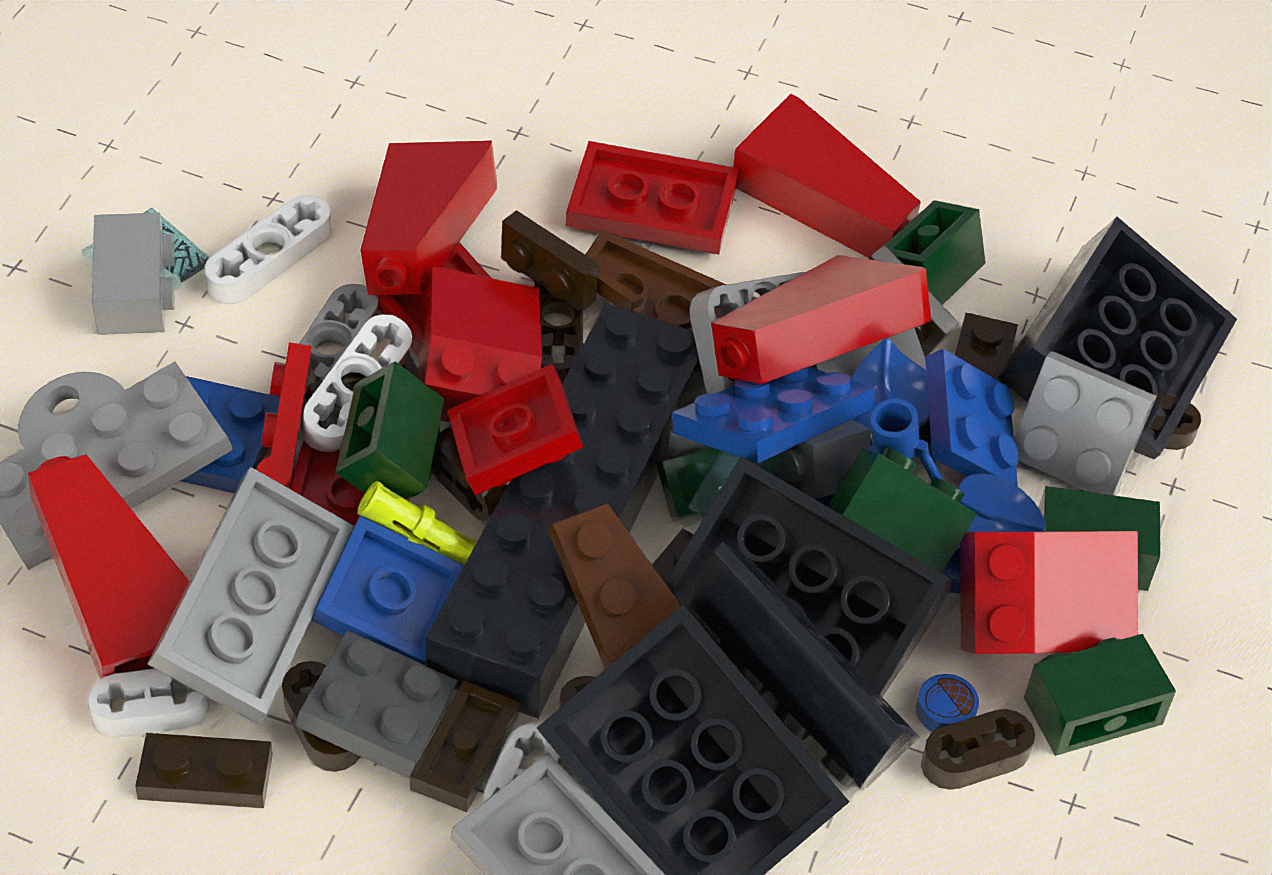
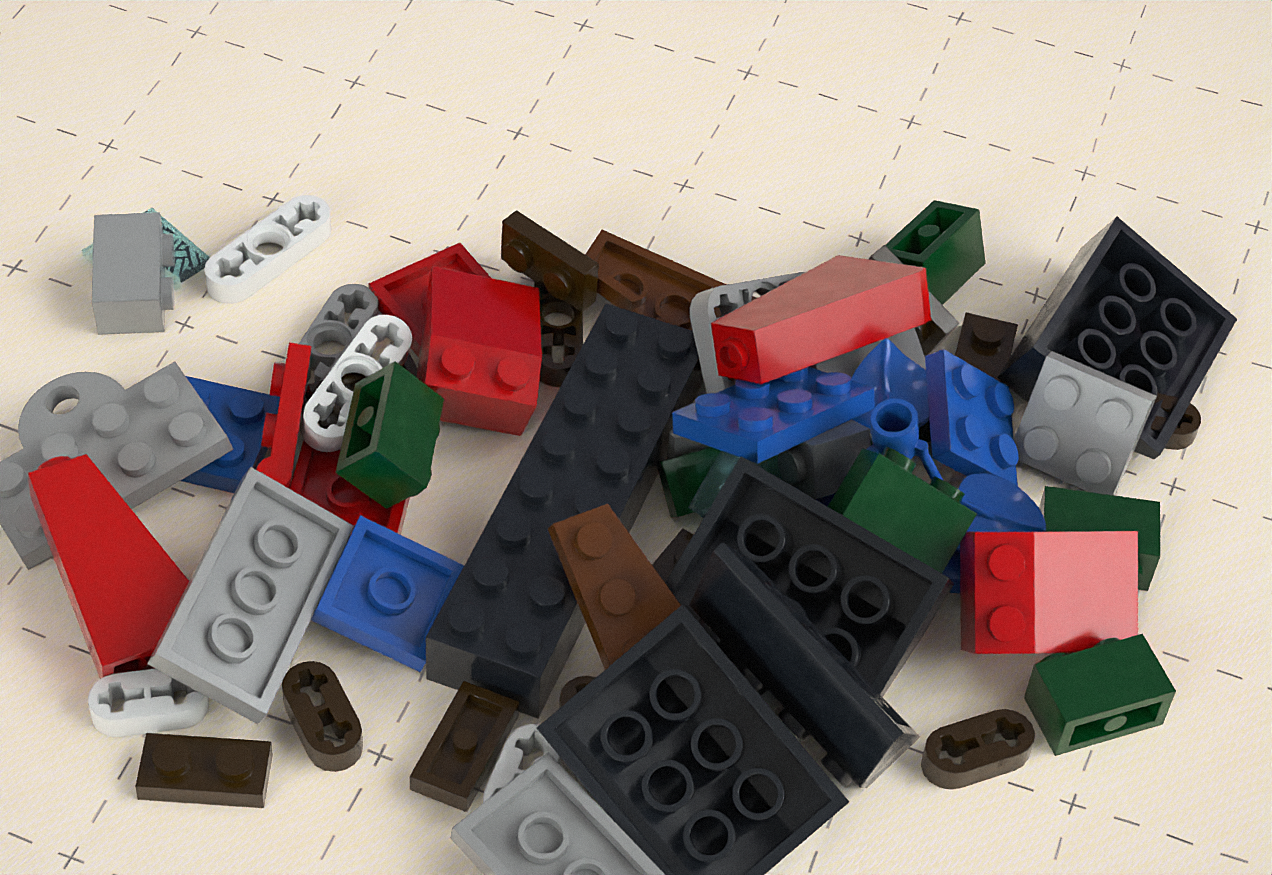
(376, 703): dark grey plate -> none
(414, 523): neon yellow pin -> none
(423, 210): red slope -> none
(449, 472): dark brown beam -> none
(514, 429): red plate -> none
(652, 197): red plate -> none
(822, 179): red slope -> none
(945, 701): blue tile -> none

